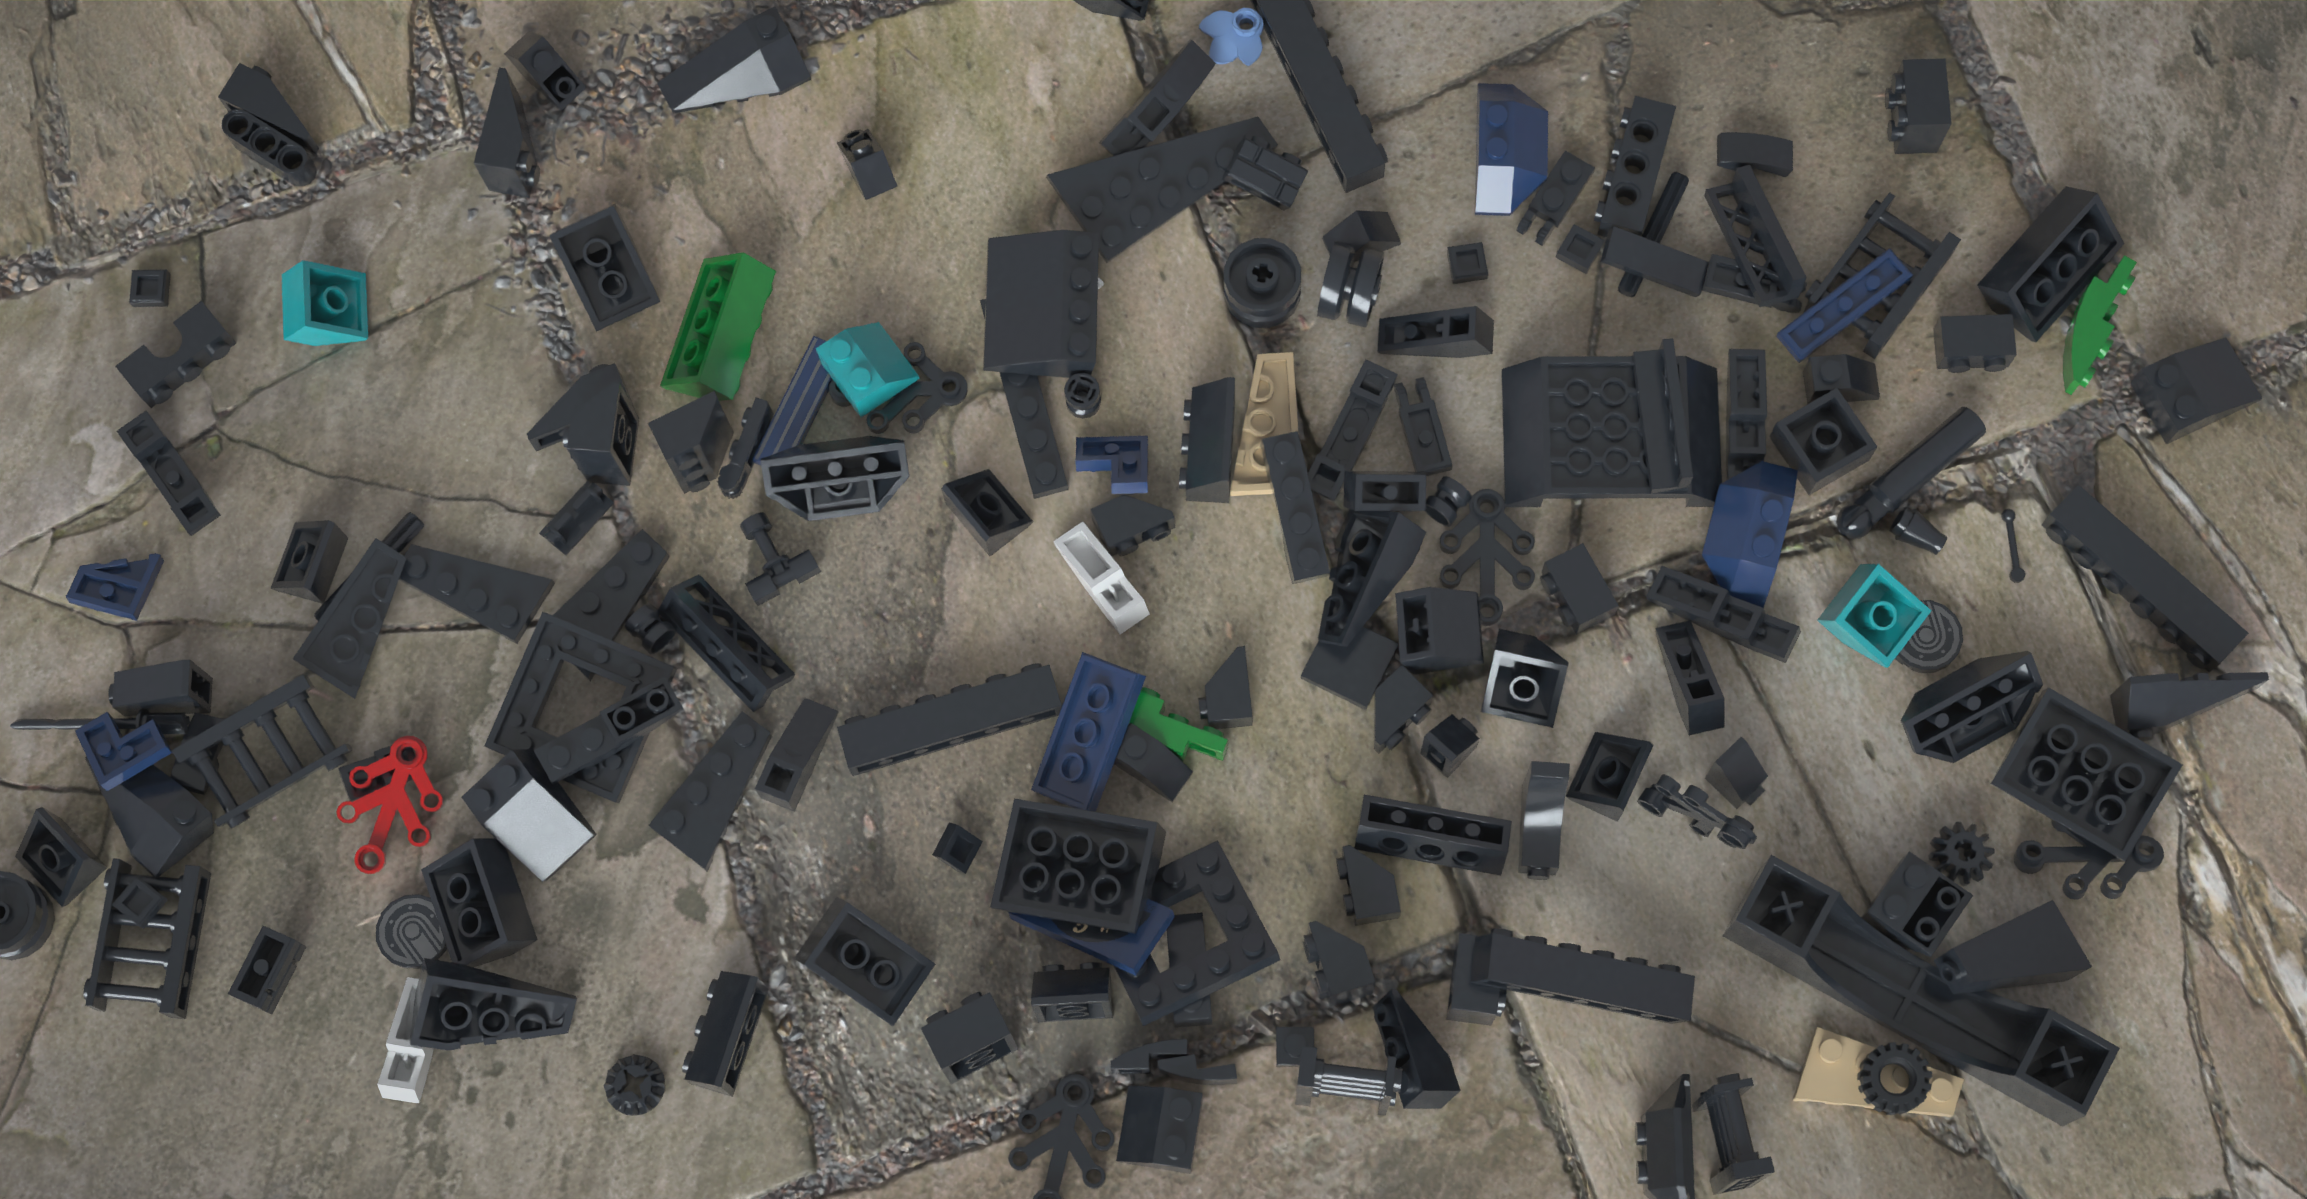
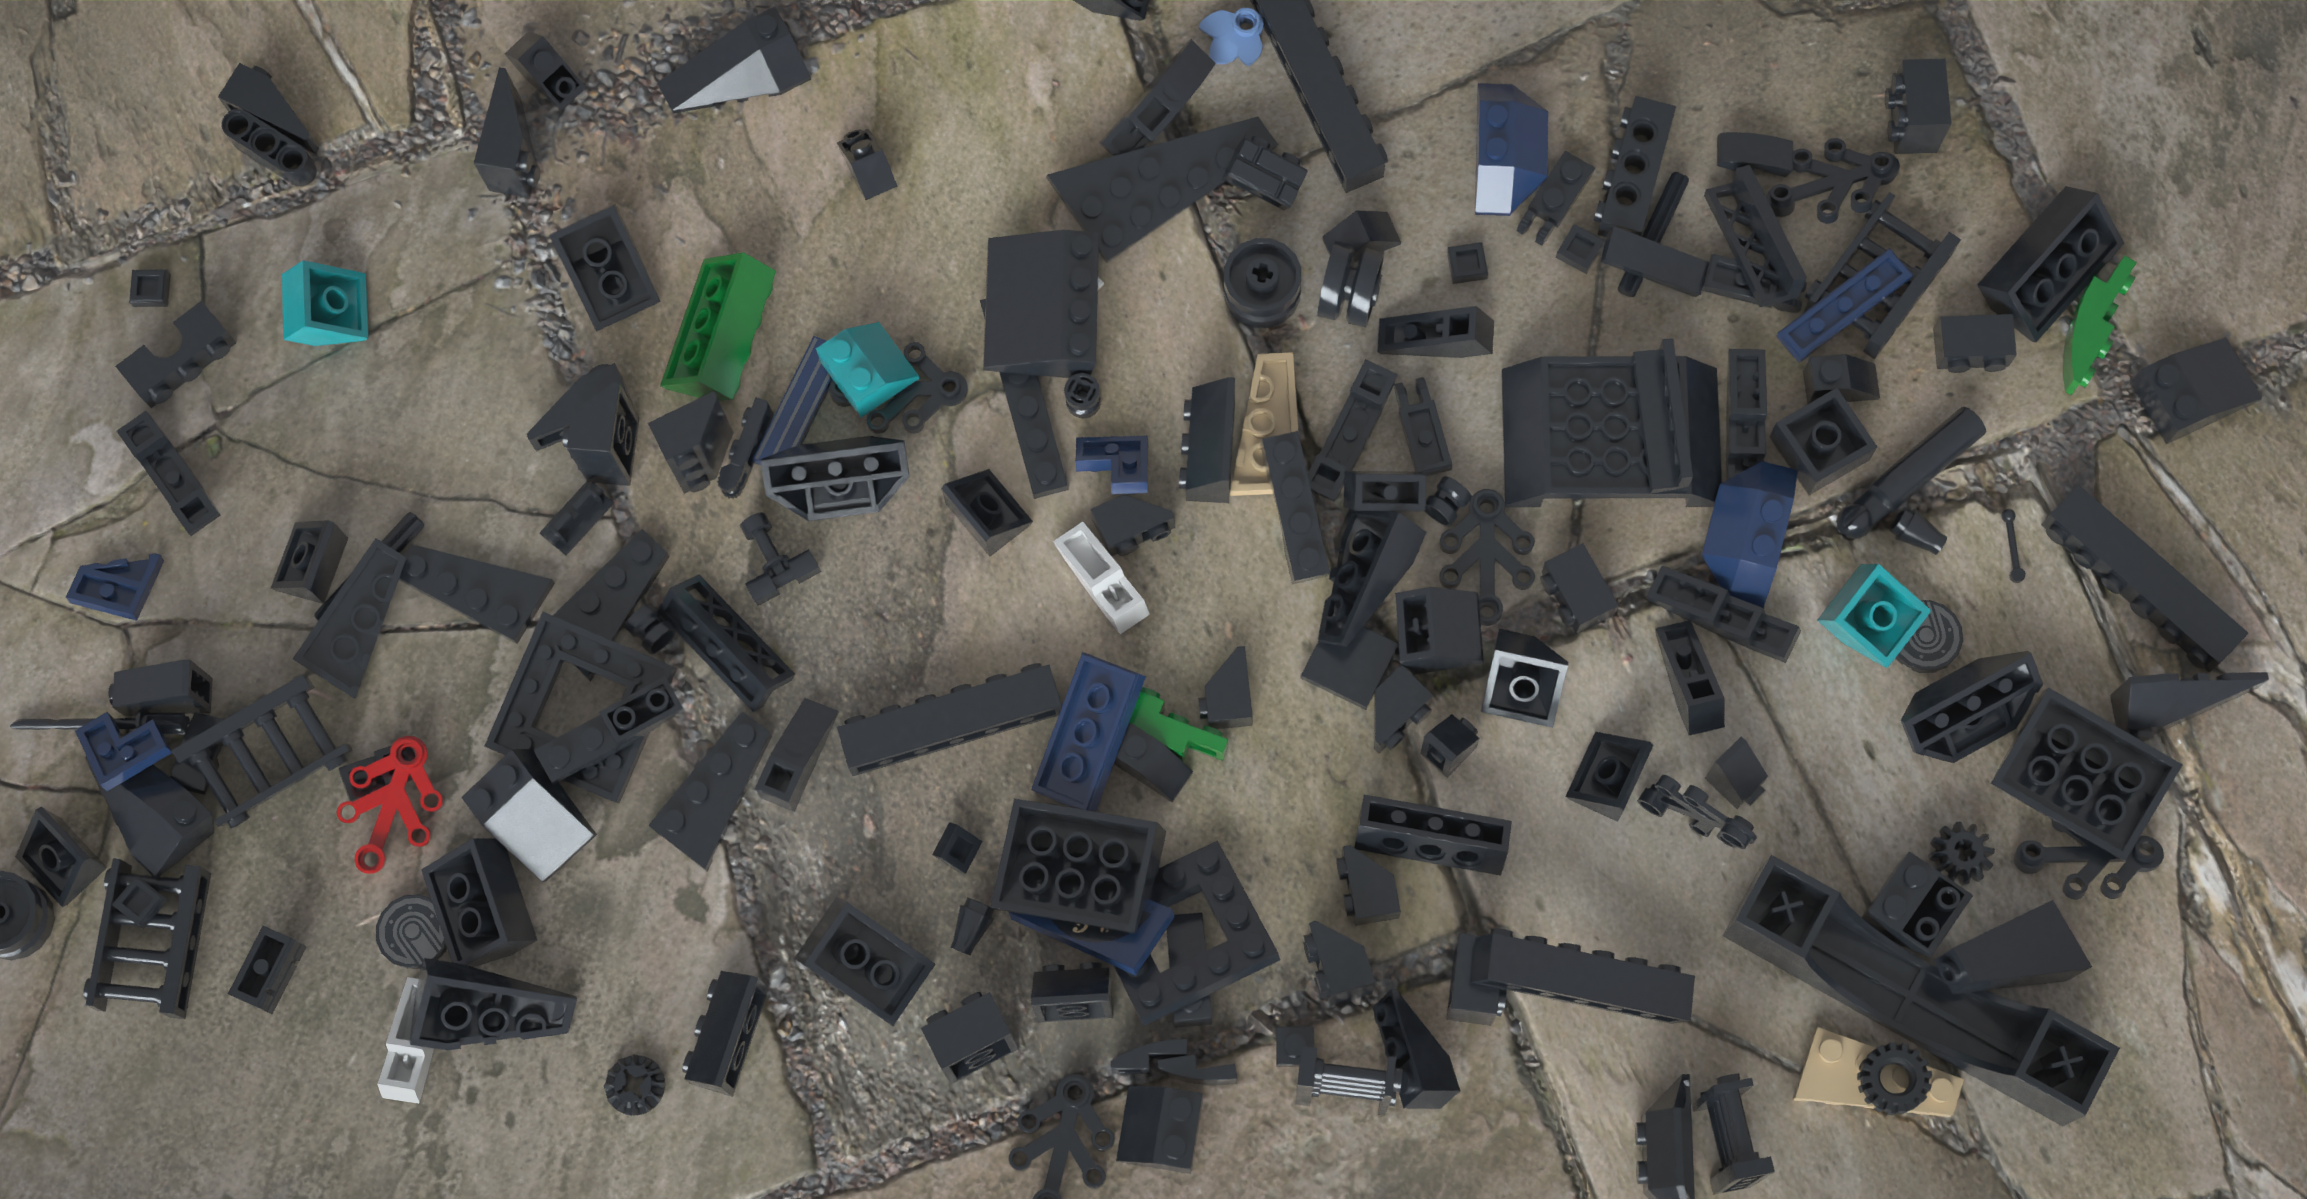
(971, 925): none -> black cone
(1542, 818): black arch -> none
(1876, 169): none -> black plant

